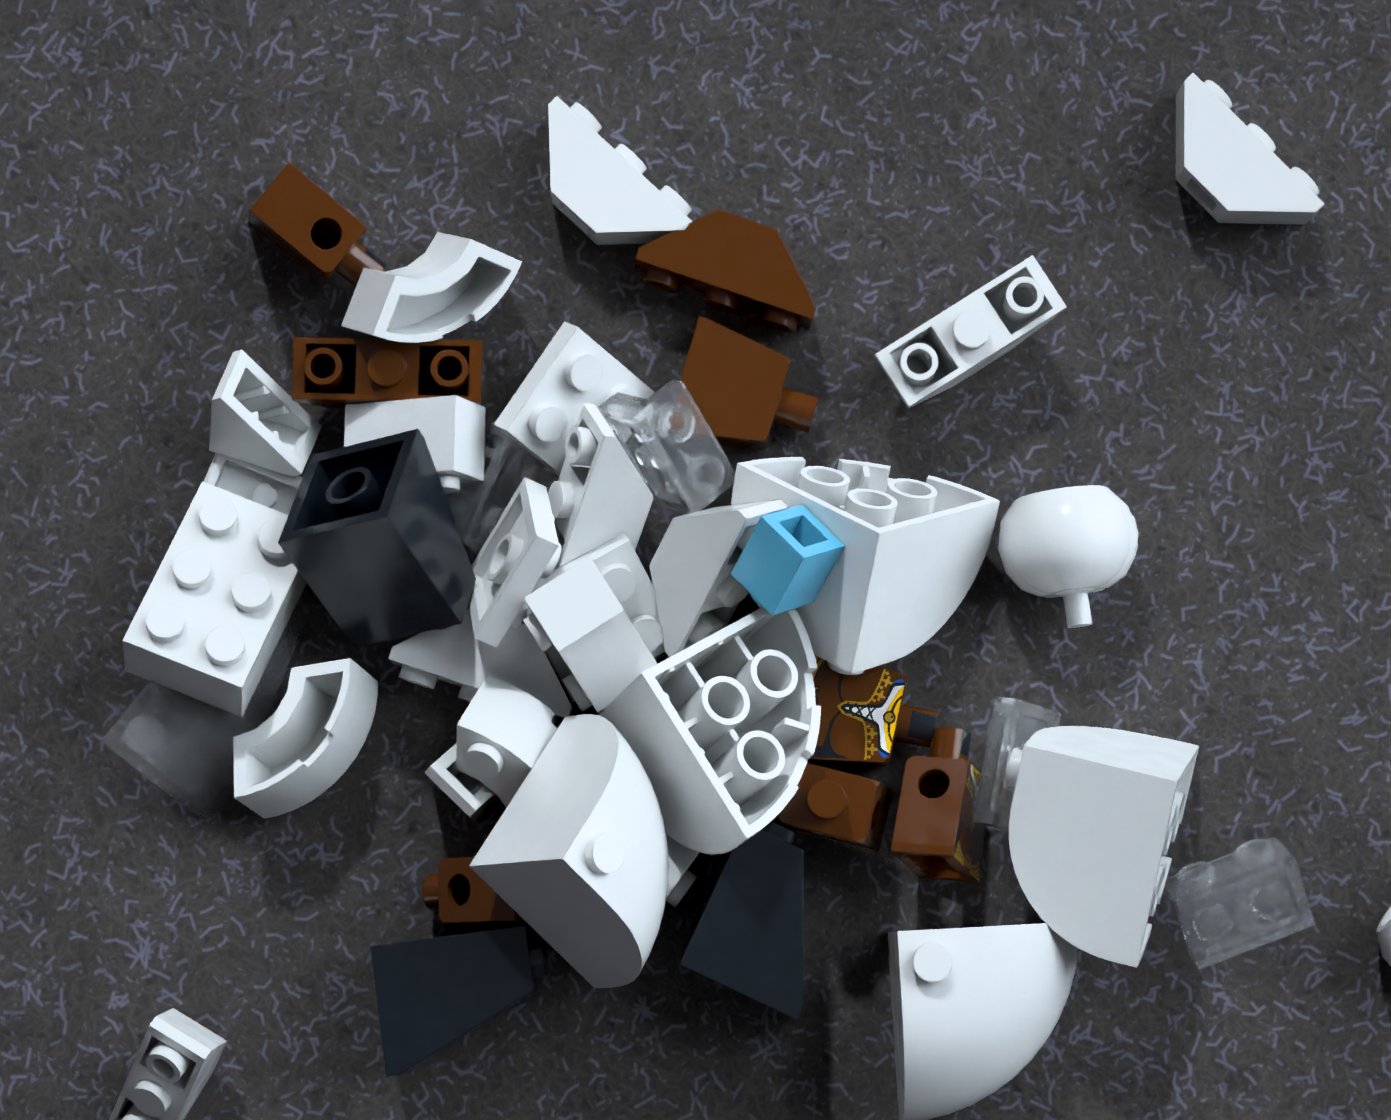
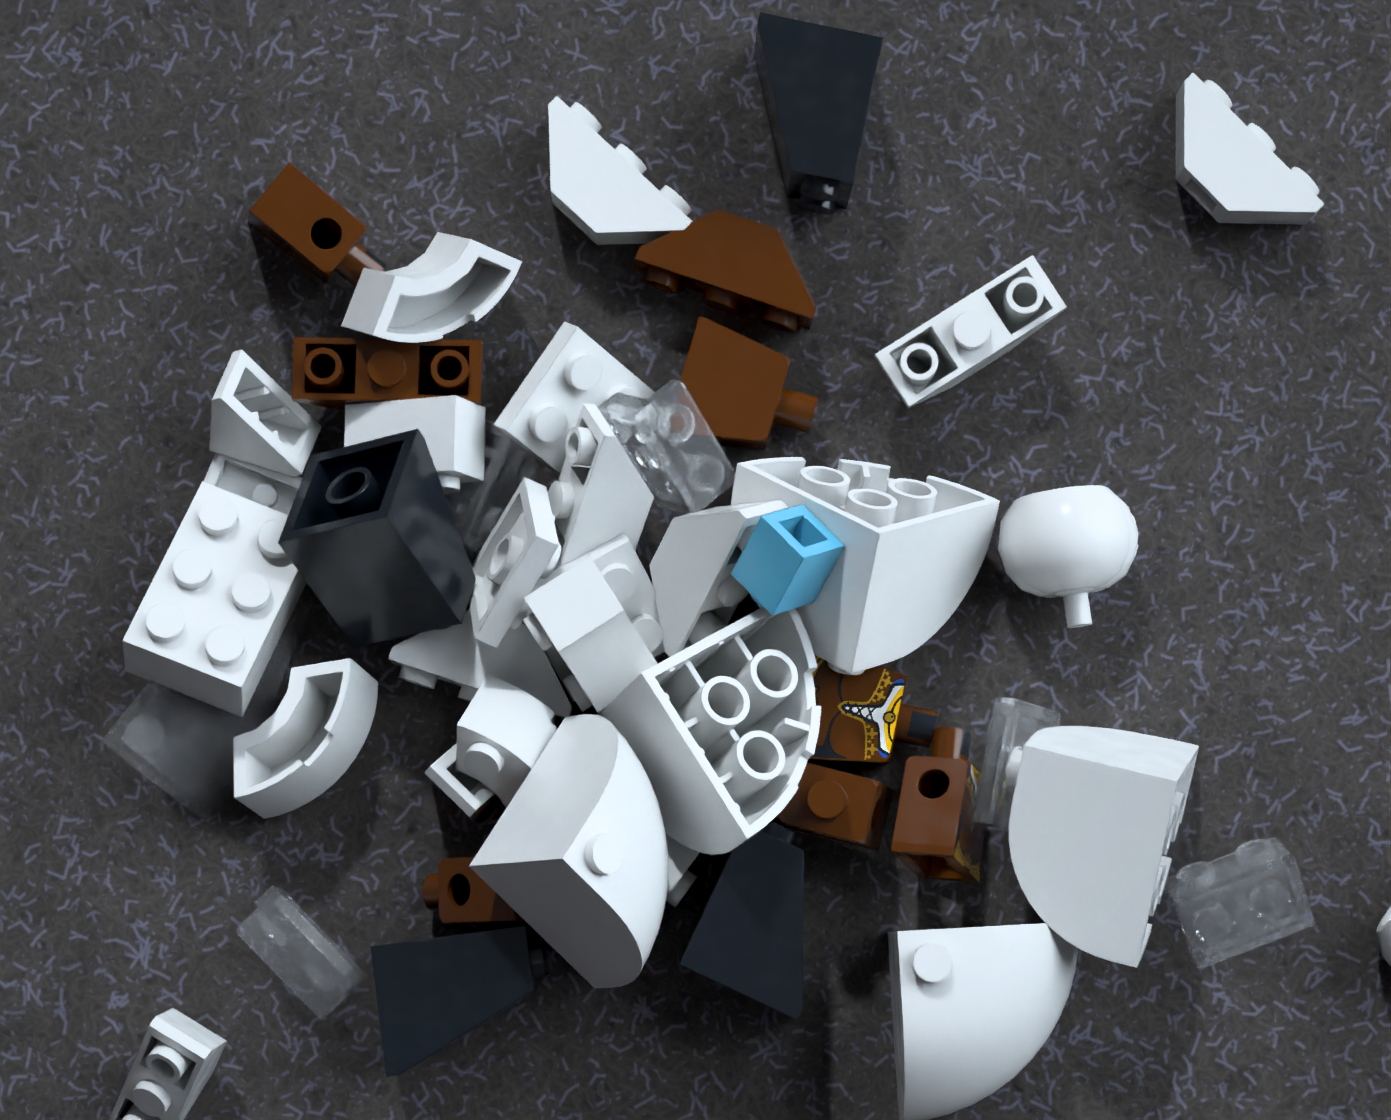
(300, 952): none -> clear bracket
(817, 104): none -> black slope

